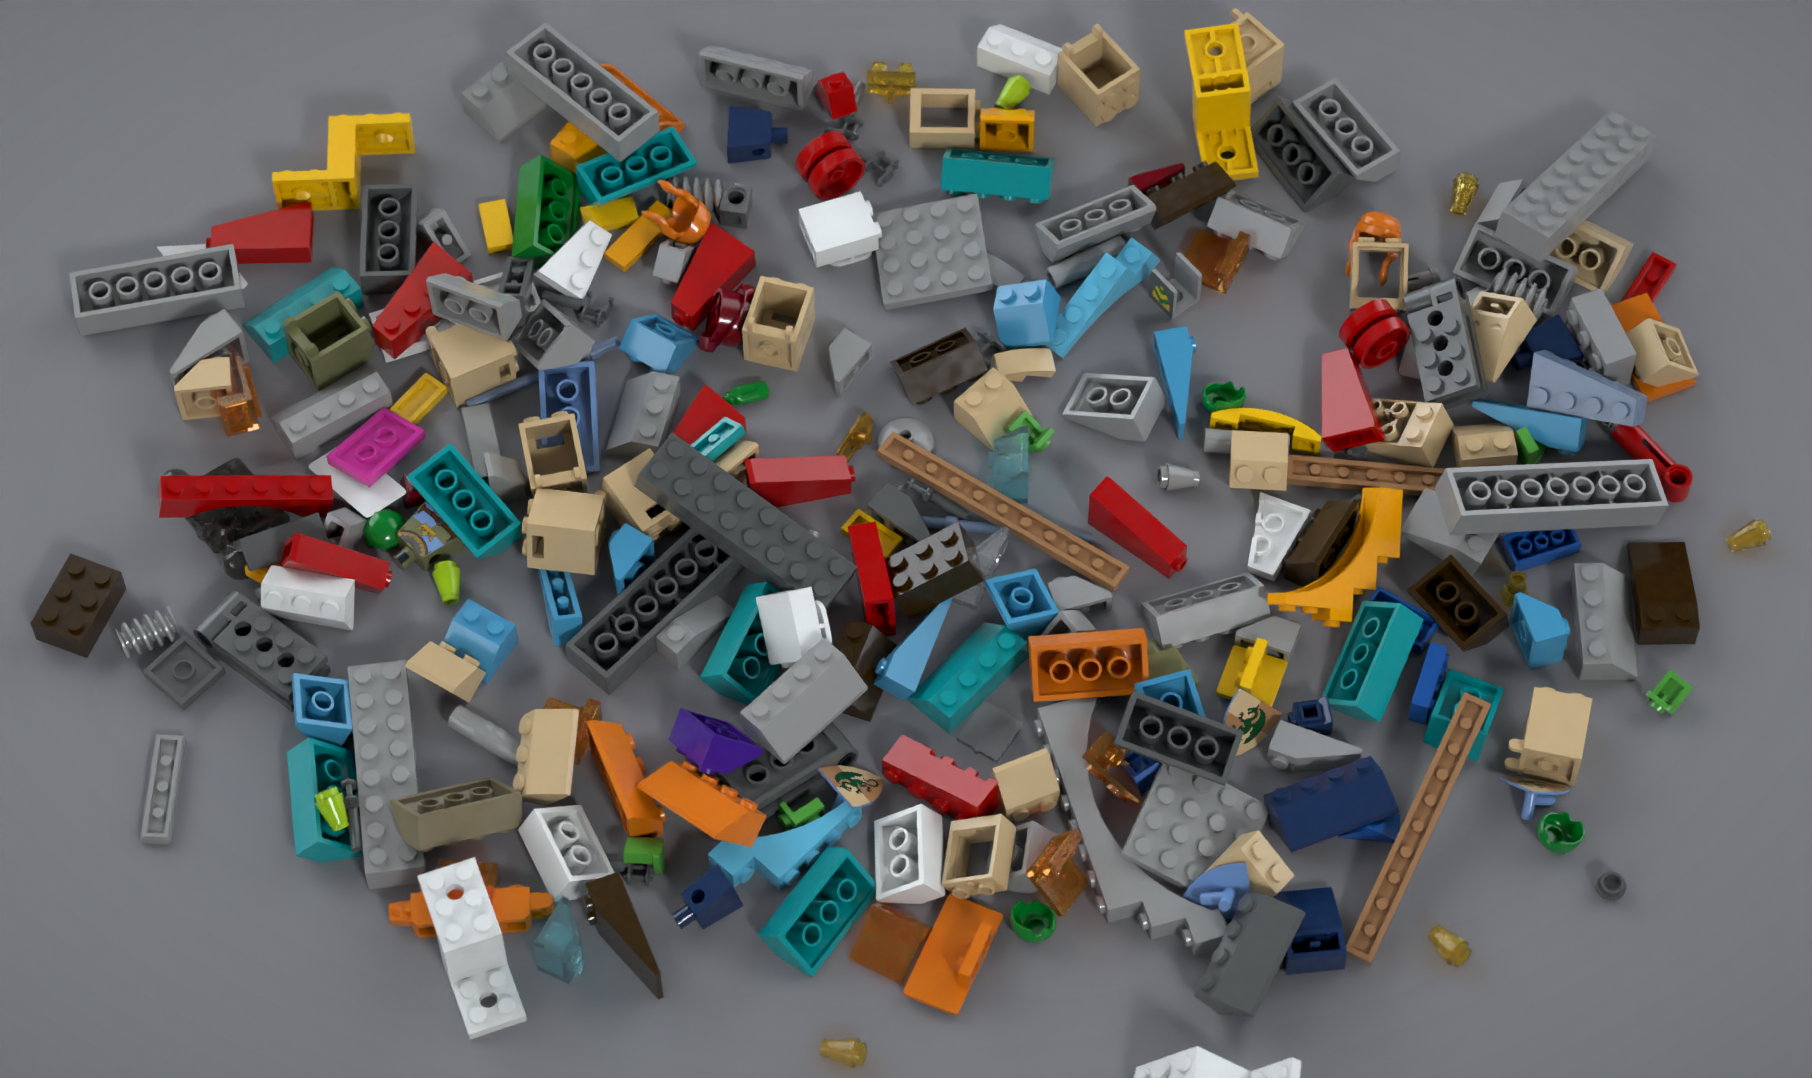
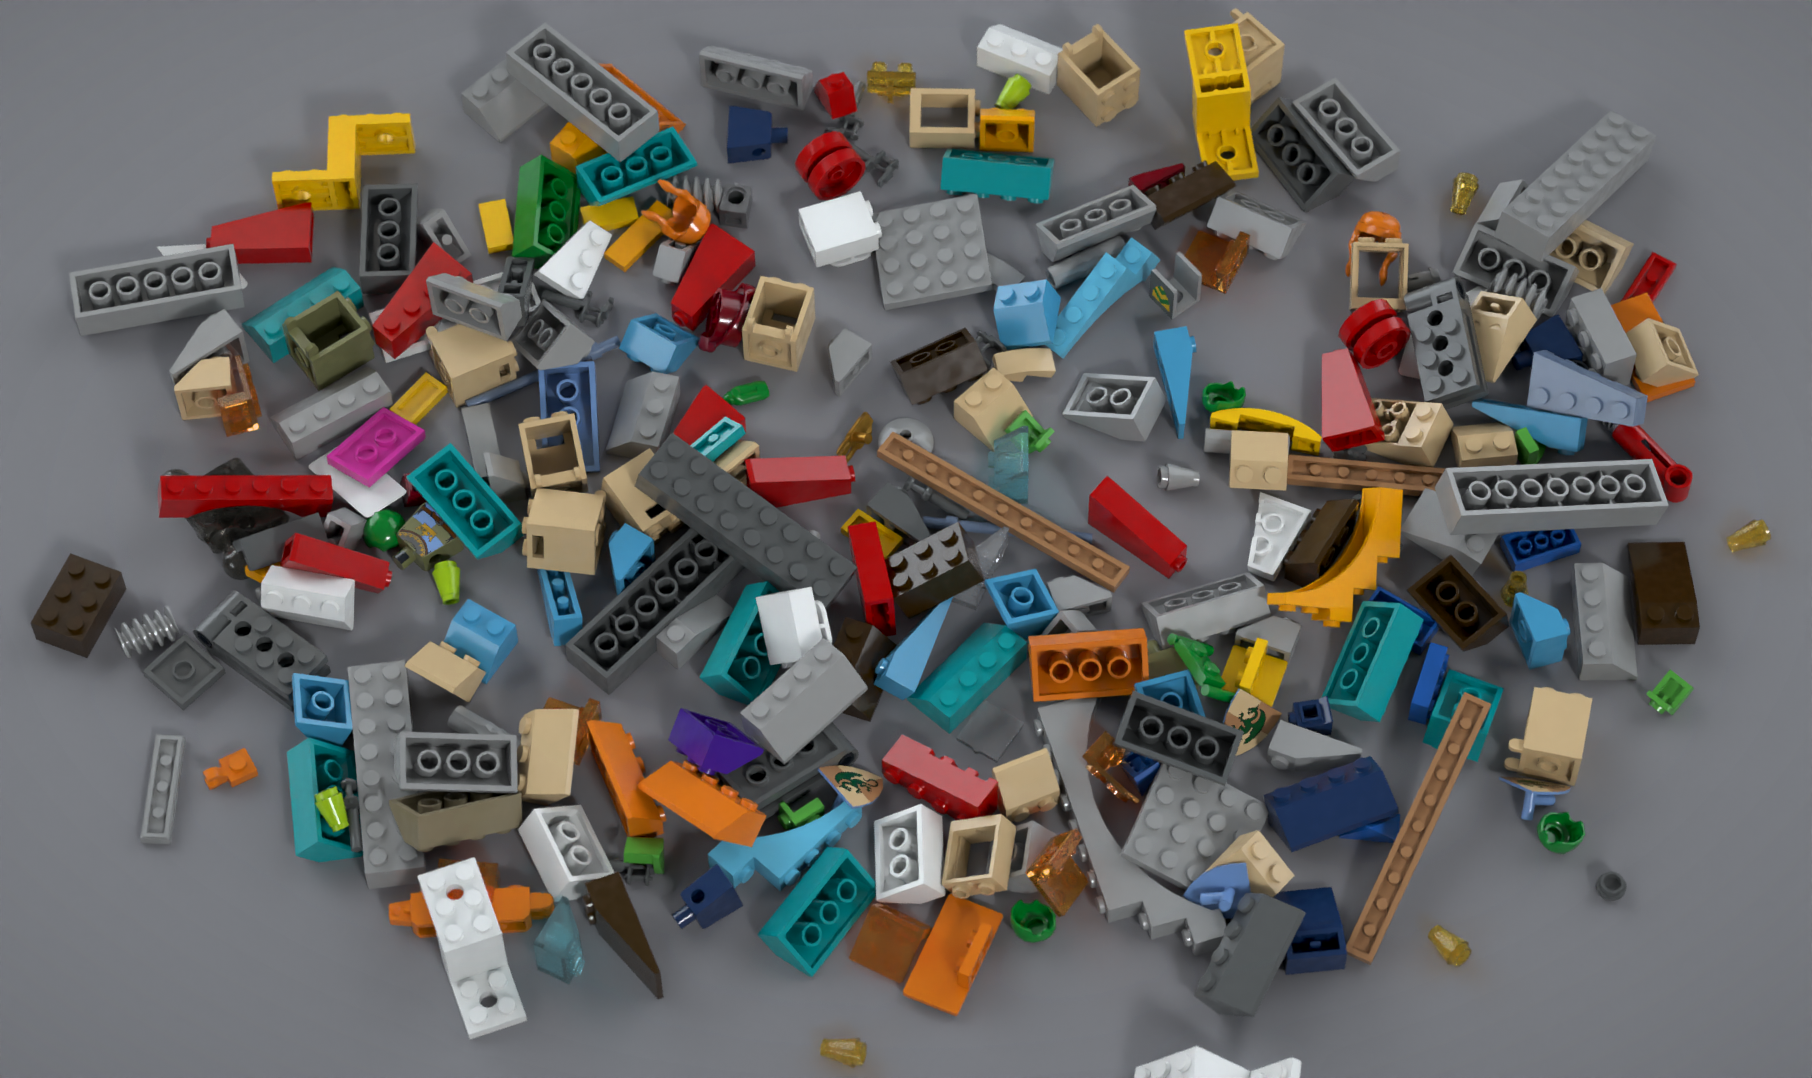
(233, 768): none -> orange plate
(456, 762): none -> light grey slope
(1204, 671): none -> green plate

